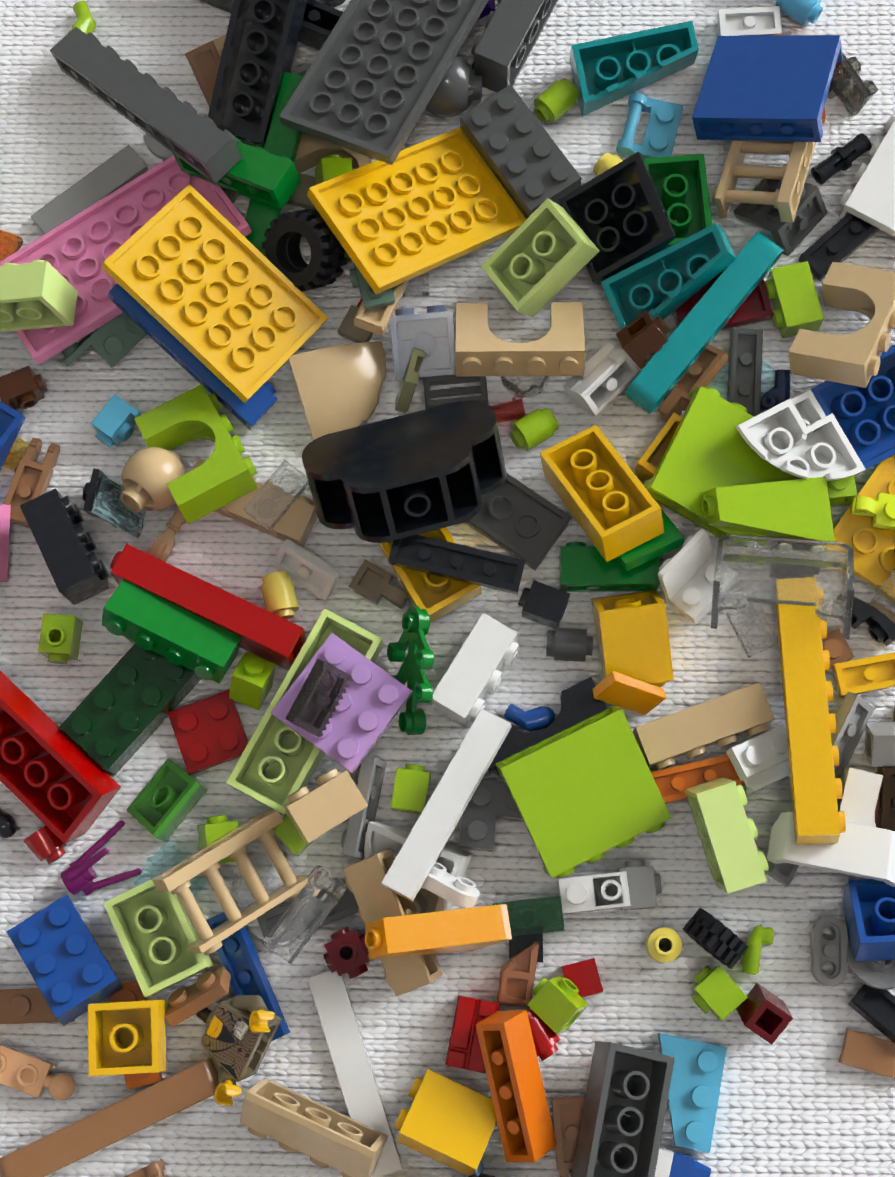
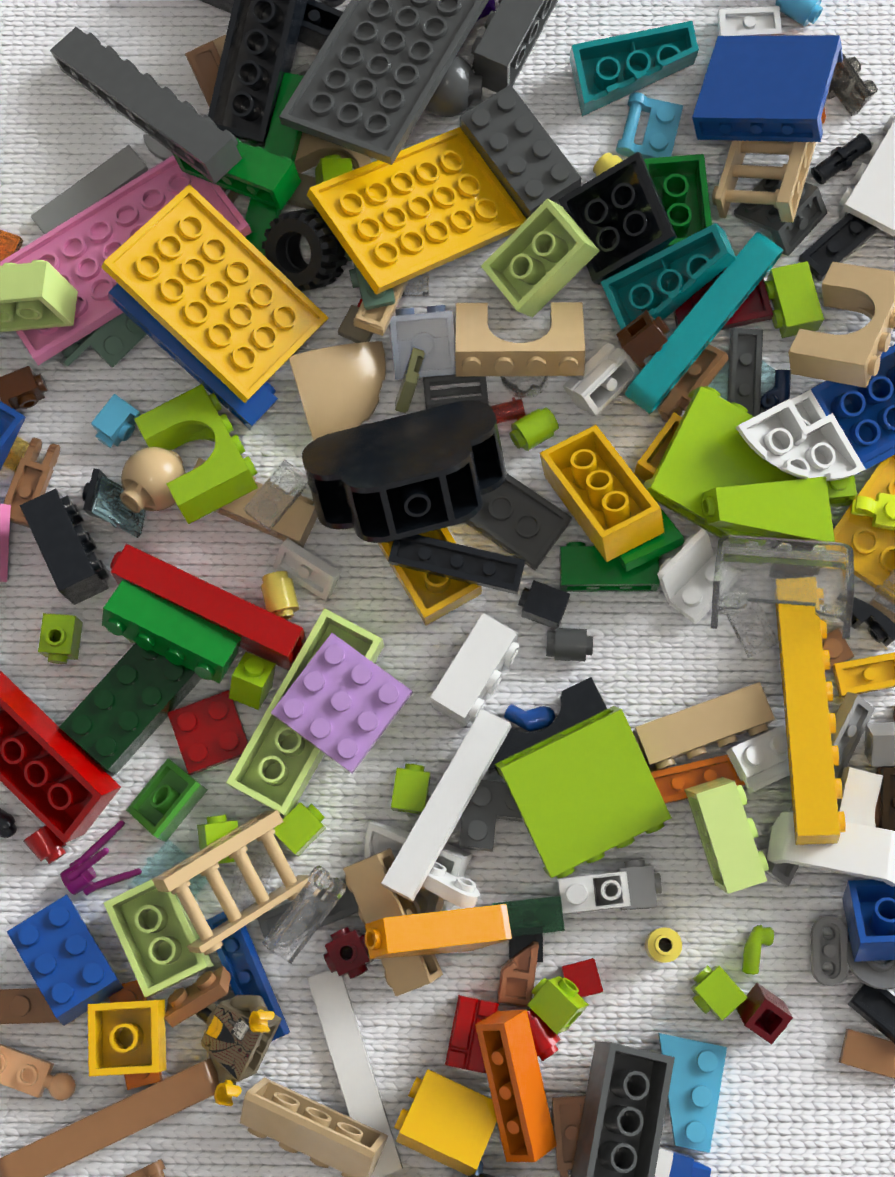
(84, 18): lime arm -> none
(165, 541): tan piece -> none
(318, 697): clear smoke brick -> none
(325, 805): tan brick -> none
(369, 782): light grey plate -> none
(375, 583): dark tan plate -> none
(419, 658): green plant -> none
(555, 100): lime brick -> none
(629, 693): light orange tile -> none
(634, 636): yellow slope -> none
(715, 938): black tyre -> none

